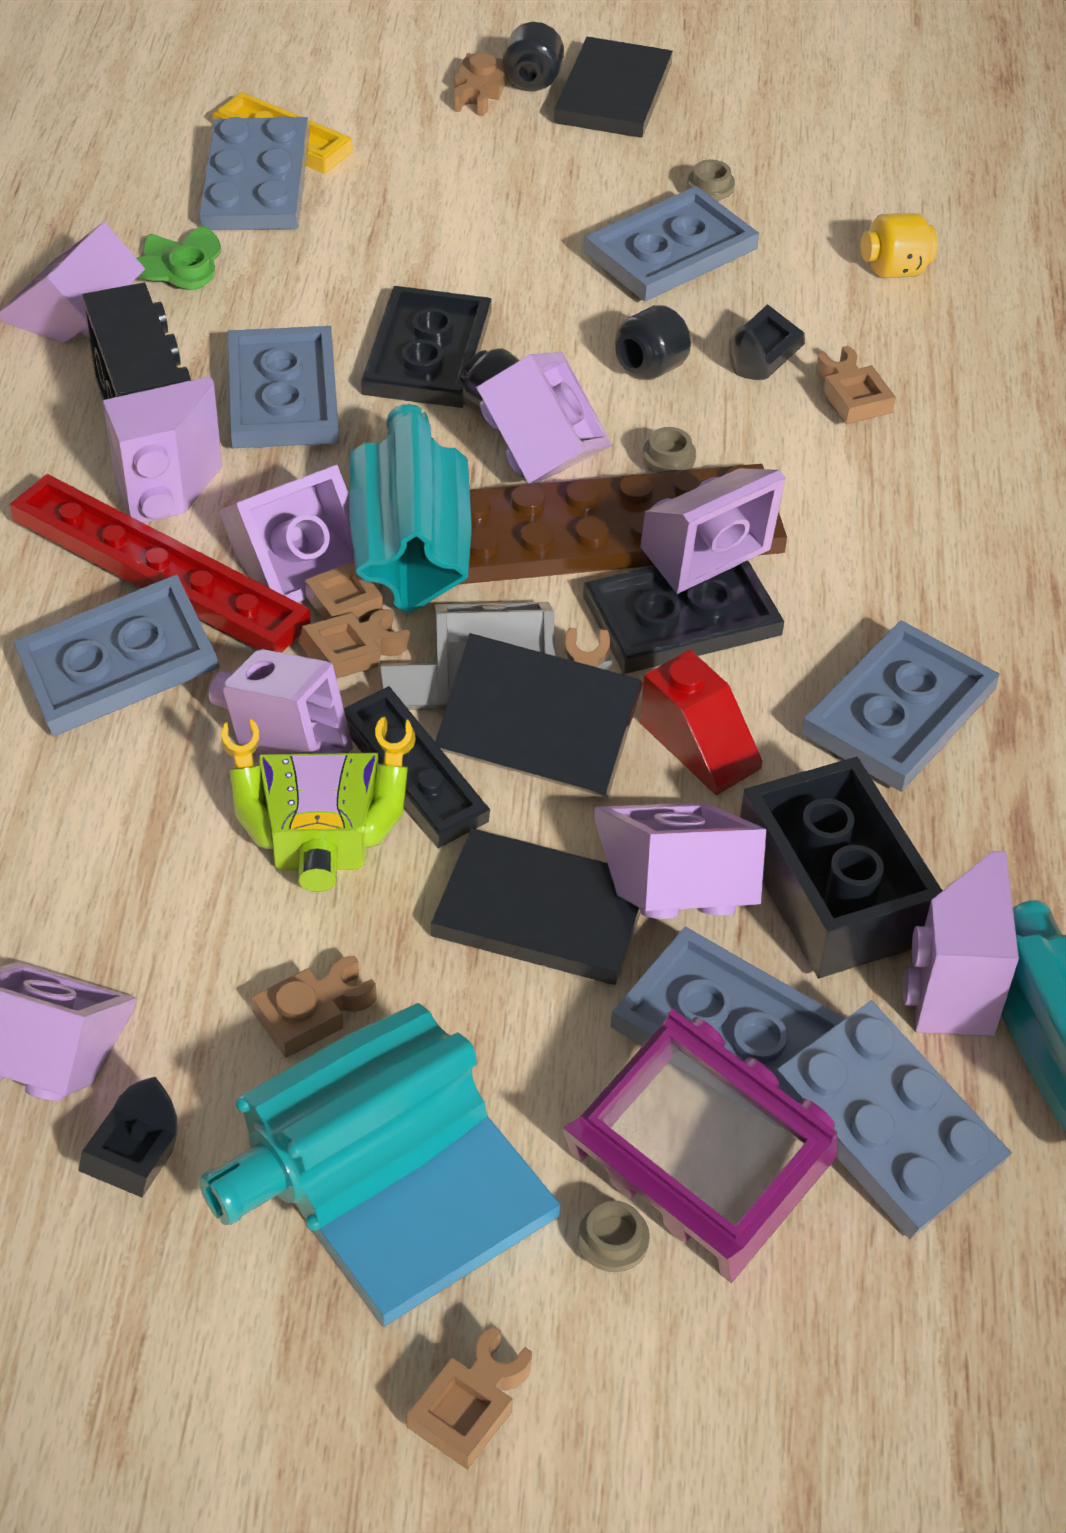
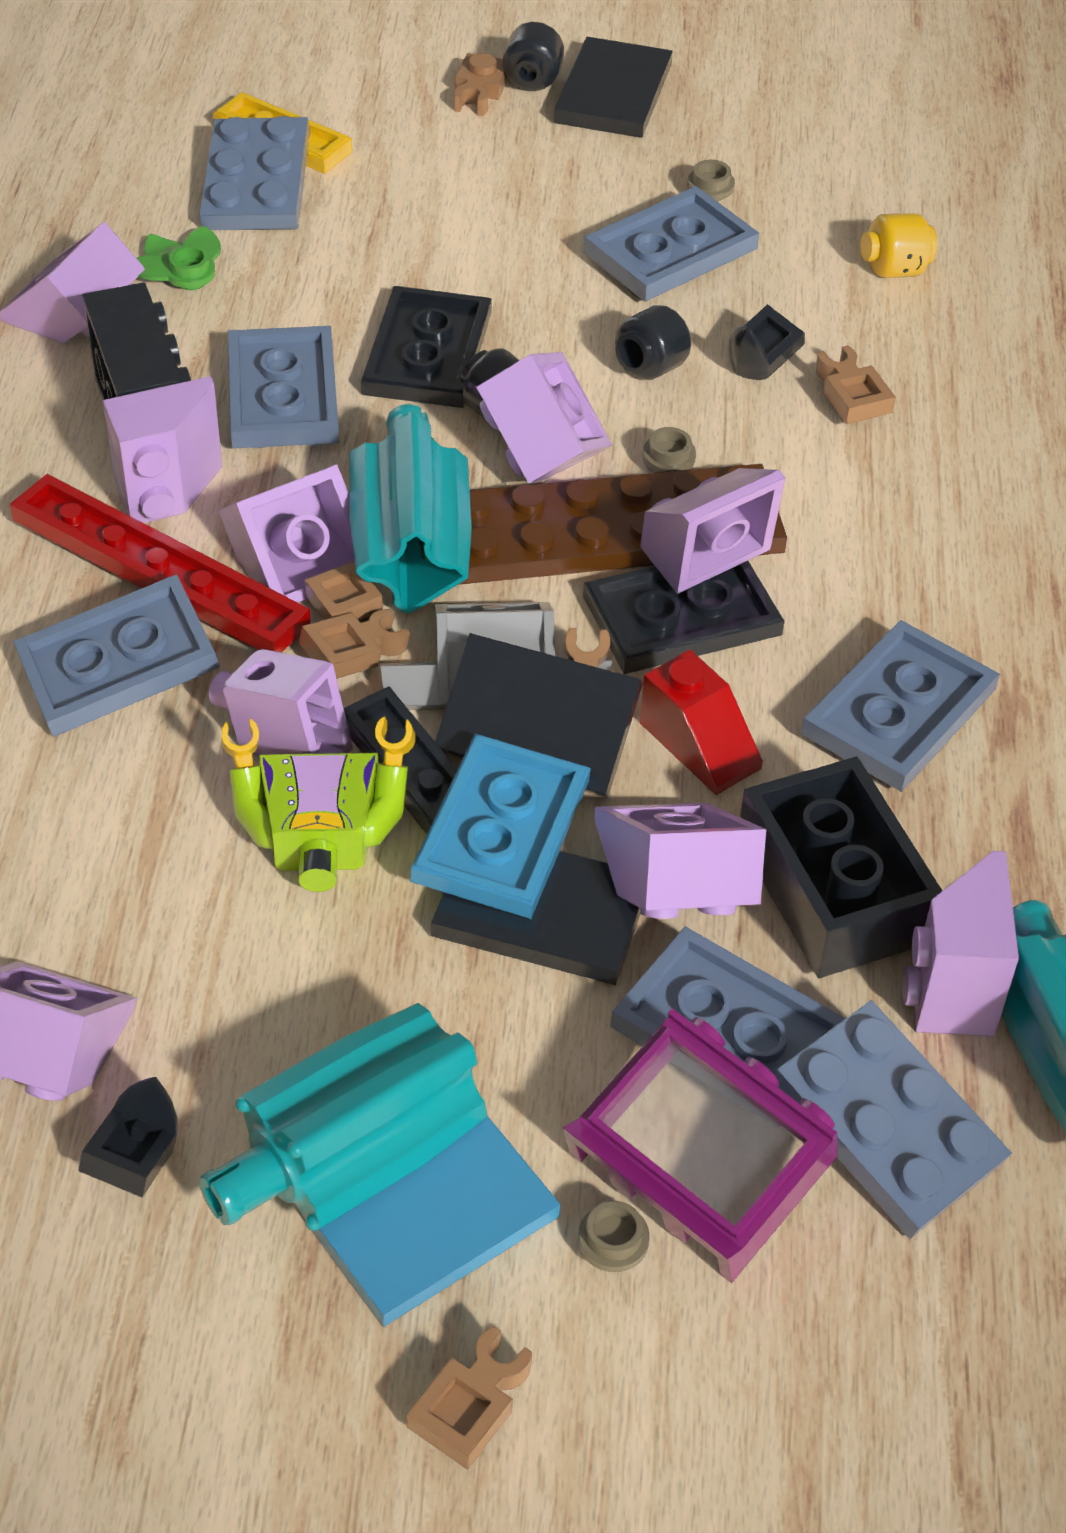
(308, 1010): medium nougat plate -> none
(501, 826): none -> dark azure tile

